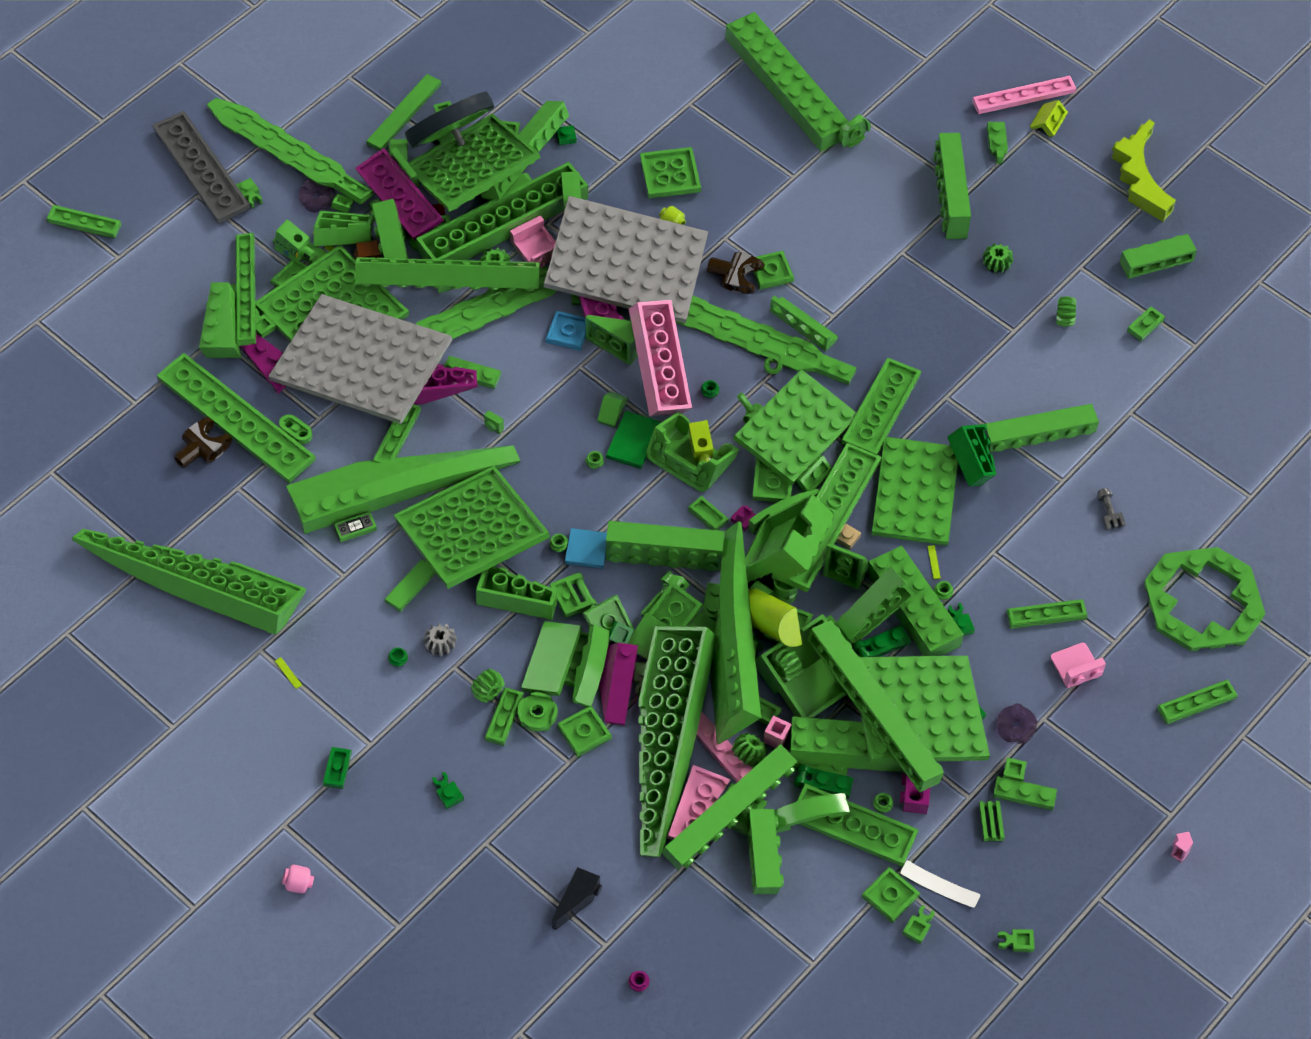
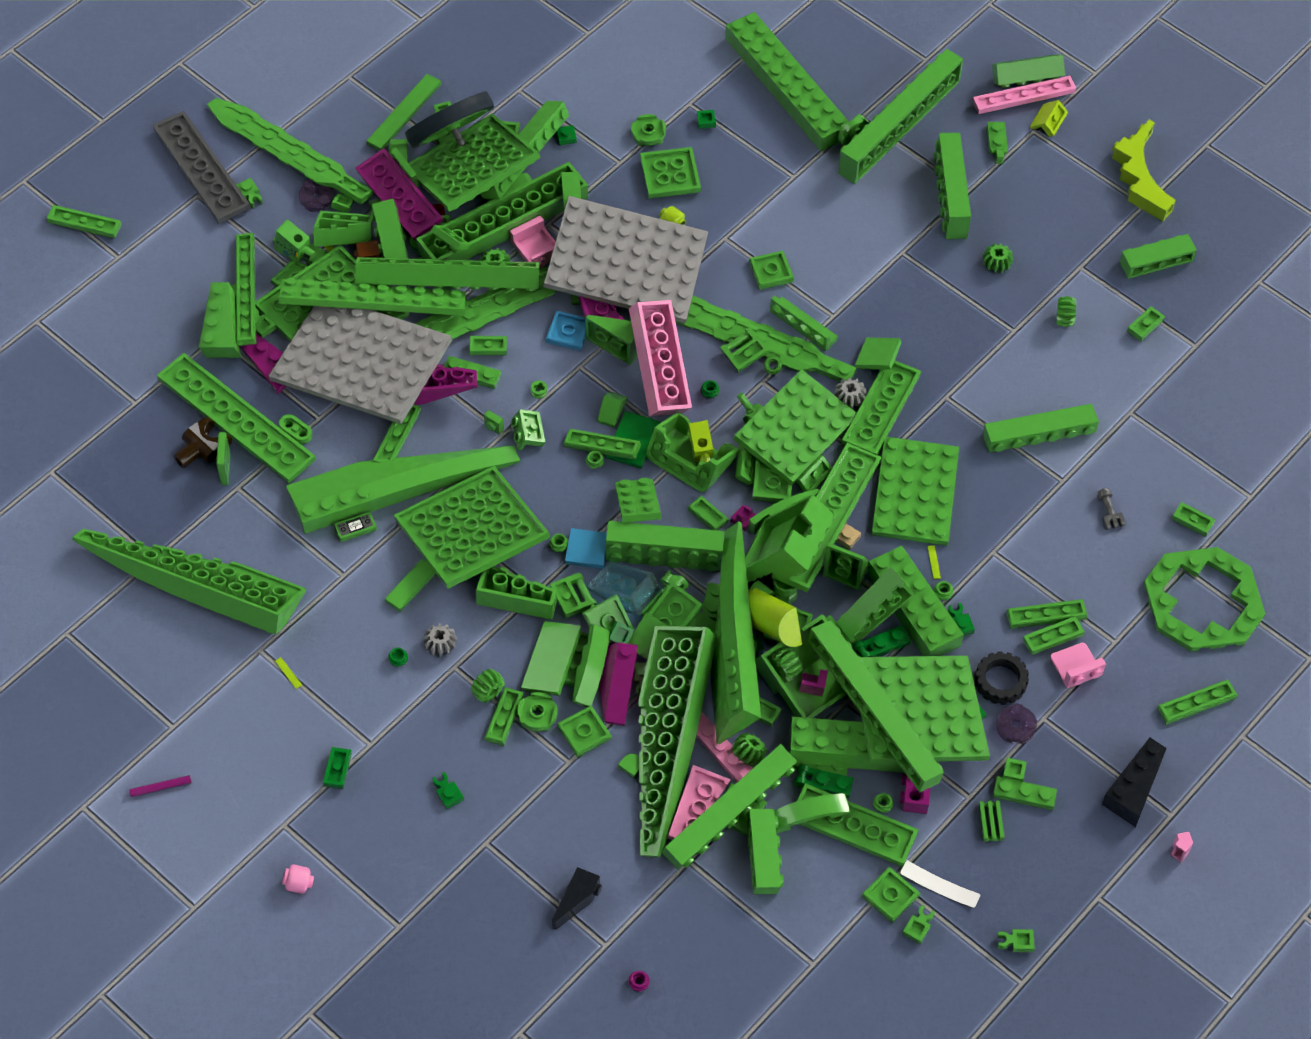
(160, 786): none -> magenta bar
(223, 458): none -> bright green tile
(372, 297): none -> bright green plate
(445, 235): none -> bright green plate
(488, 345): none -> bright green plate
(527, 429): none -> bright green bracket
(535, 385): none -> bright green bush
(602, 443): none -> bright green tile
(630, 765): none -> bright green tile
(631, 585): none -> clear light blue slope
(637, 500): none -> bright green plate
(639, 132): none -> bright green plate
(706, 119): none -> green plate
(735, 271): dark brown connector -> none
(745, 466): none -> bright green plate
(746, 354): none -> bright green plate
(777, 732): bright pink brick -> none
(814, 684): none -> magenta panel
(850, 392): none -> light grey gear
(878, 353): none -> bright green tile
(900, 116): none -> bright green brick
(972, 453): green wedge -> none
(998, 695): none -> black tyre
(1028, 69): none -> bright green brick
(1053, 635): none -> bright green plate
(1134, 784): none -> black wedge
(1193, 519): none -> bright green plate

